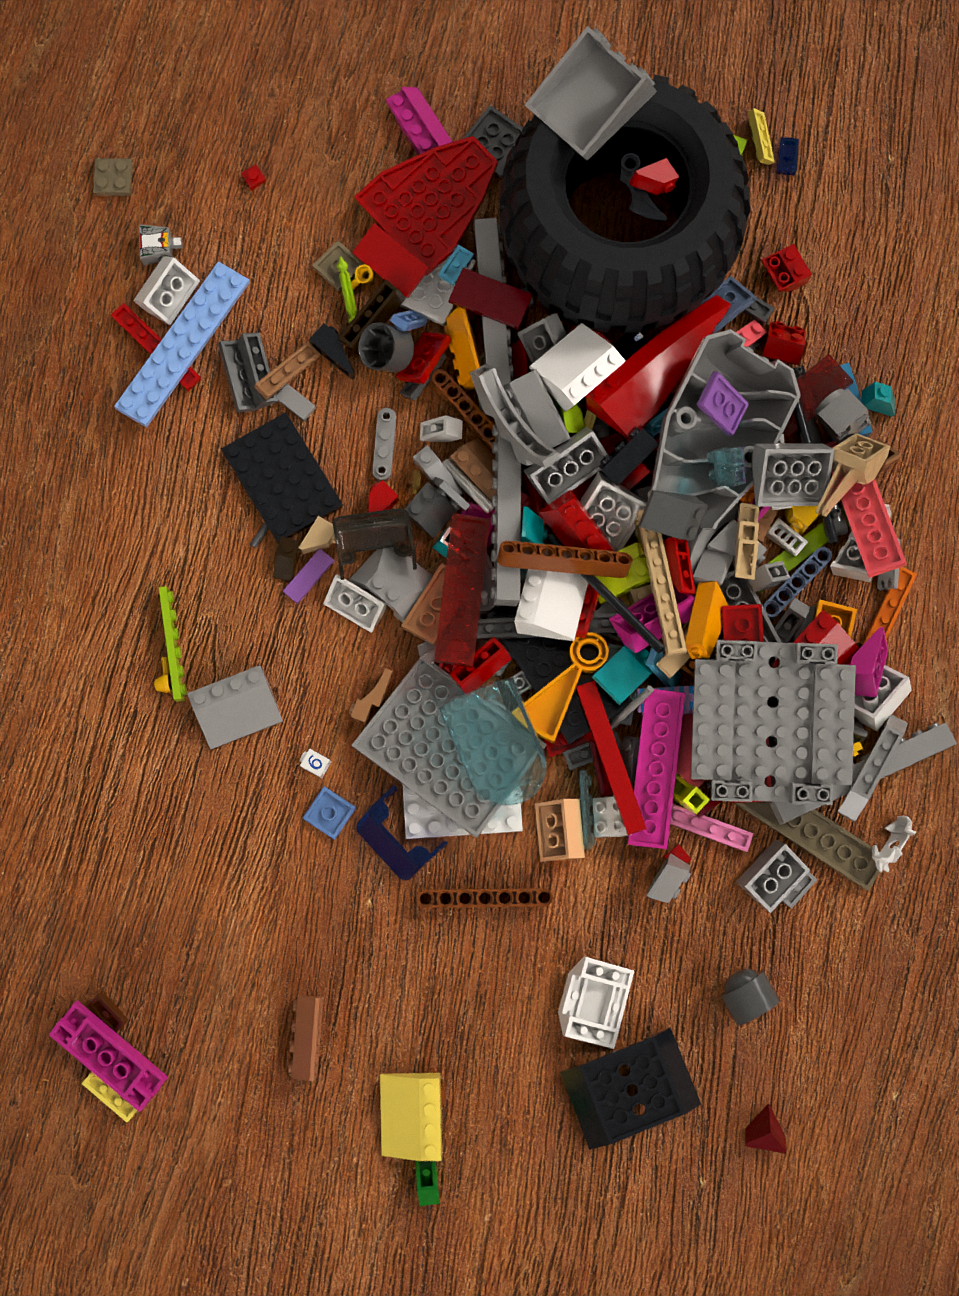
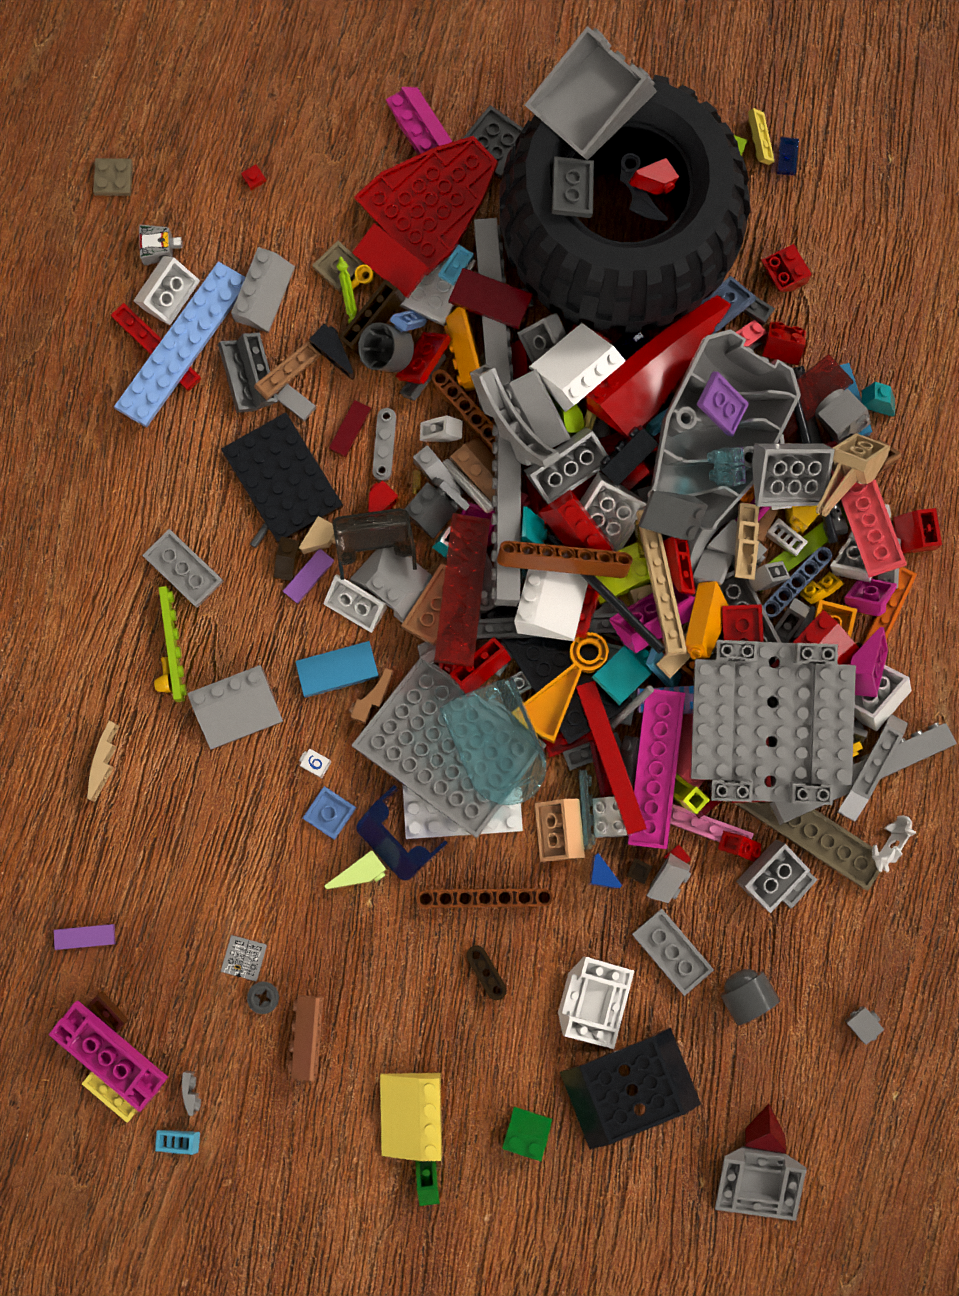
(84, 937): none -> medium lavender tile
(100, 768): none -> tan slope
(183, 568): none -> light grey plate
(190, 1141): none -> medium azure slope
(191, 1099): none -> light grey slope
(243, 958): none -> light grey sticker
(262, 290): none -> light grey slope
(266, 1006): none -> dark grey gear
(337, 669): none -> dark azure slope
(350, 428): none -> dark red tile
(362, 871): none -> yellowish green slope
(490, 981): none -> dark brown plate
(527, 1134): none -> green slope
(572, 187): none -> dark grey plate
(602, 875): none -> blue slope
(639, 870): none -> dark brown plate
(672, 952): none -> light grey plate
(739, 846): none -> red bracket
(760, 1184): none -> light grey slope
(818, 591): none -> yellow slope
(865, 1024): none -> light grey head
(870, 596): none -> dark pink slope
(918, 531): none -> red slope

